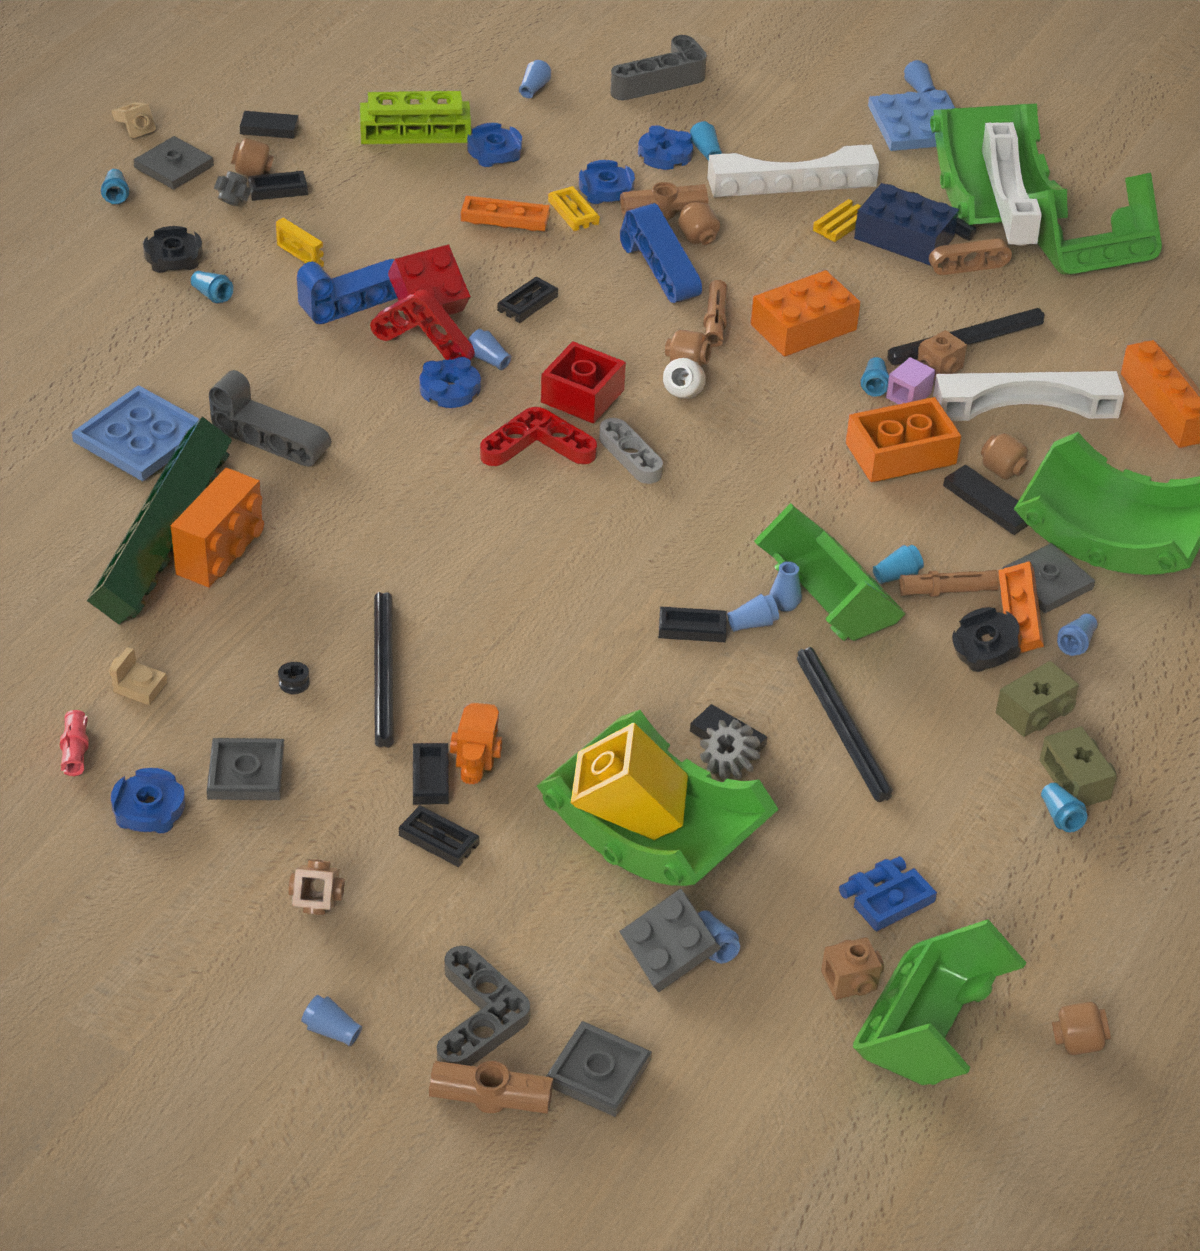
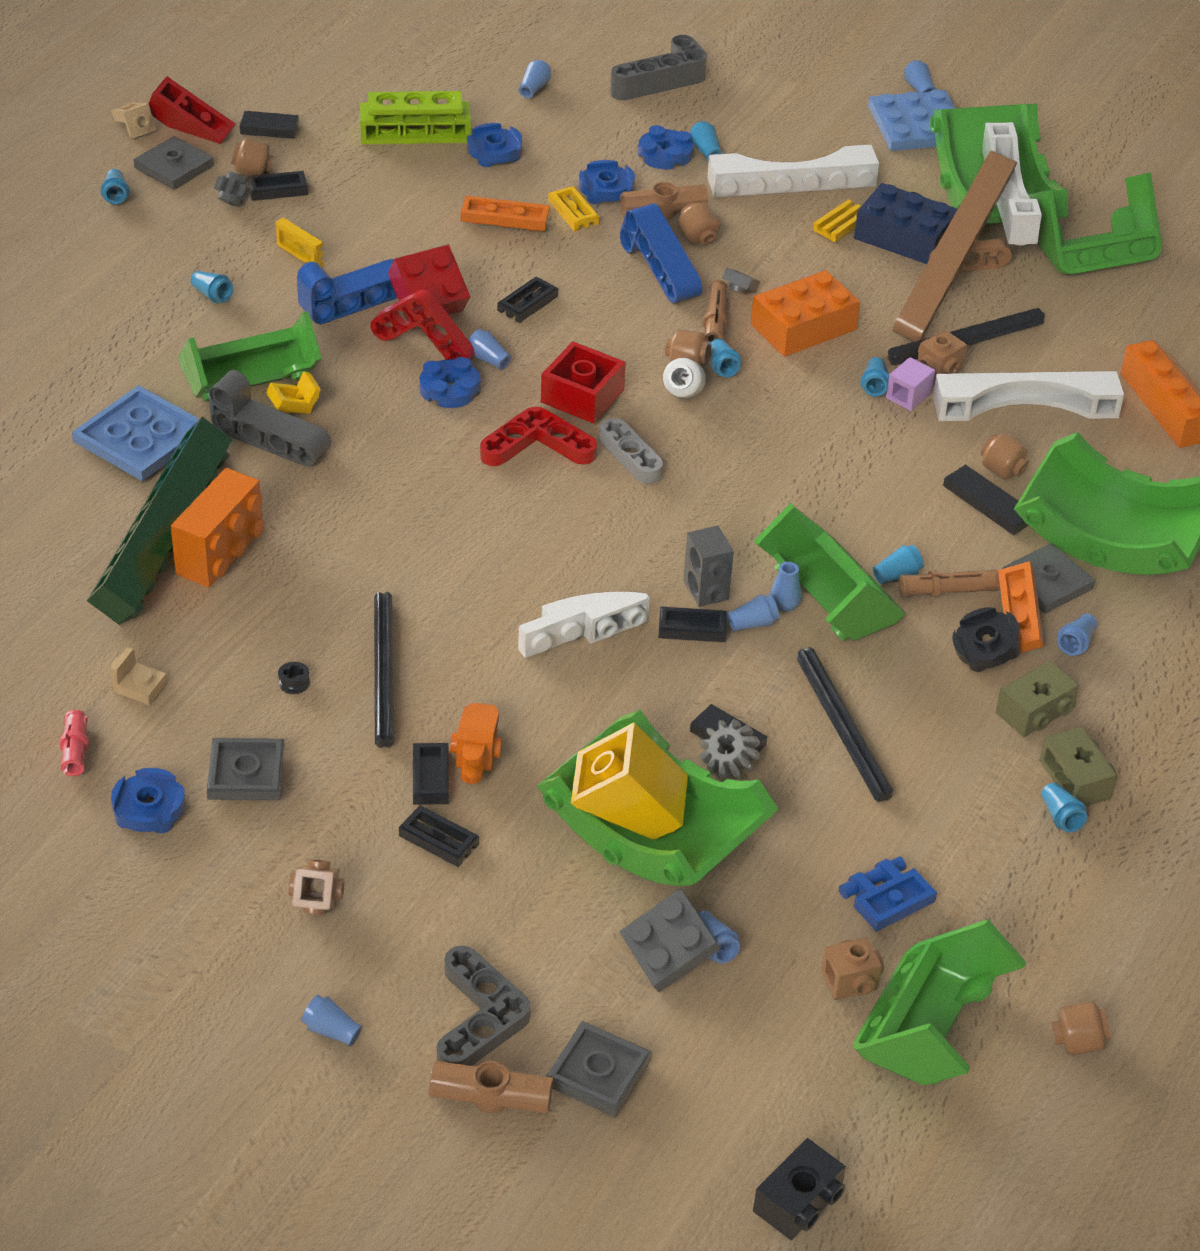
(184, 254): black plate -> none
(188, 113): none -> red slope
(257, 357): none -> bright green windscreen
(295, 398): none -> yellow bracket
(587, 615): none -> white slope
(708, 565): none -> dark grey brick
(724, 359): none -> dark azure cone
(740, 281): none -> dark grey plate
(804, 1169): none -> black brick
(903, 439): orange brick -> none
(954, 247): none -> medium nougat beam

